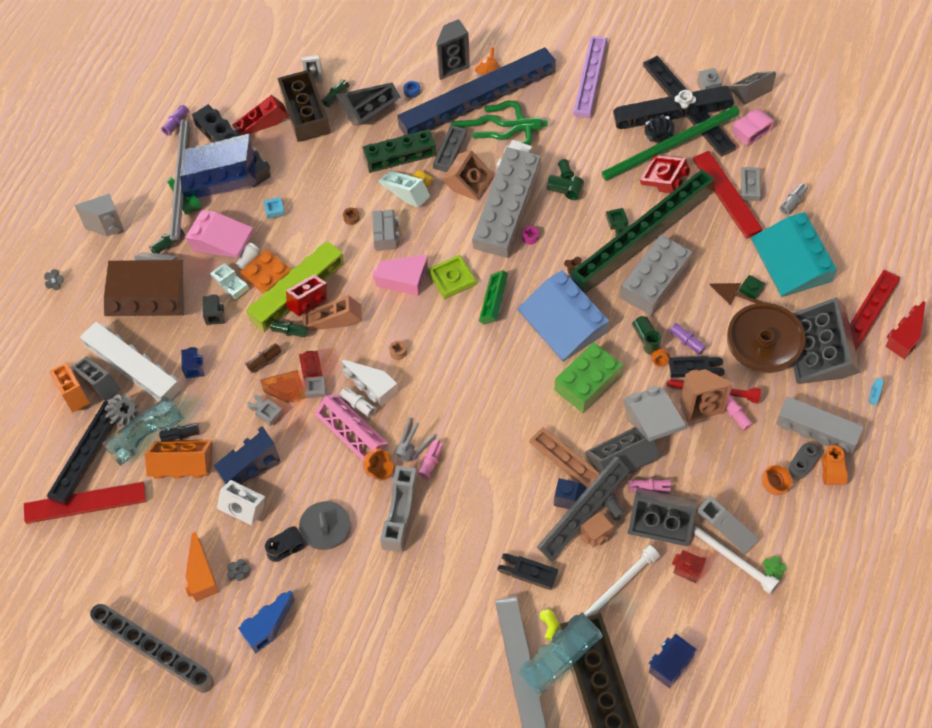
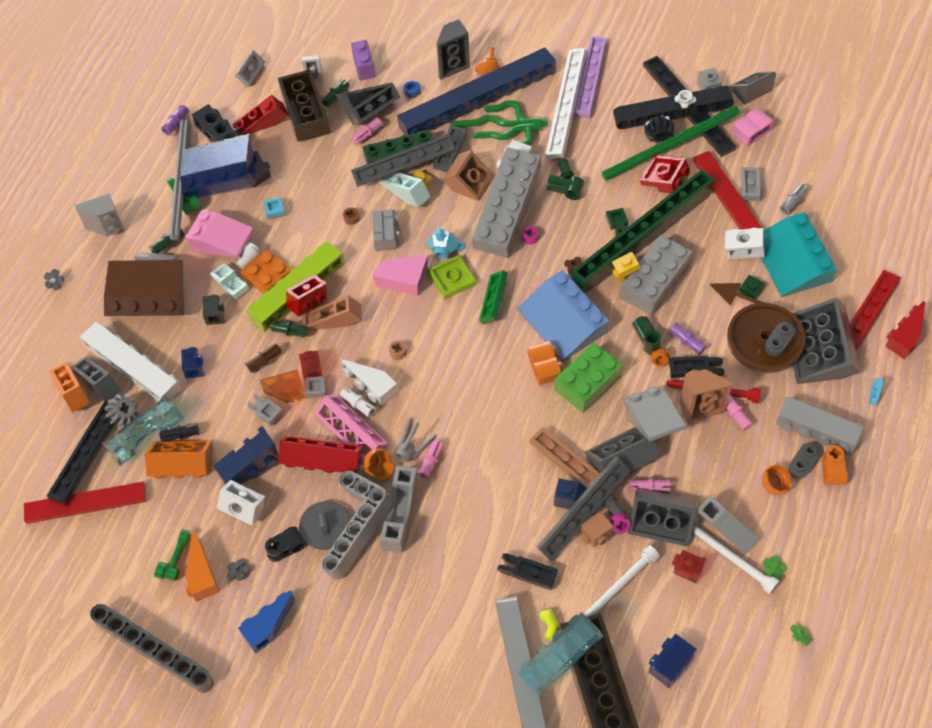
(169, 570): none -> green brick
(250, 68): none -> light grey plate
(319, 454): none -> red brick
(356, 487): none -> light grey beam
(363, 60): none -> medium lavender brick
(367, 130): none -> bright pink axle
(403, 160): none -> dark grey tile
(444, 243): none -> medium azure rock
(544, 362): none -> orange brick
(566, 104): none -> white plate
(618, 527): none -> dark pink bush
(624, 266): none -> yellow bracket
(753, 246): none -> white brick
(780, 337): none -> dark grey plate
(800, 634): none -> bright green plant

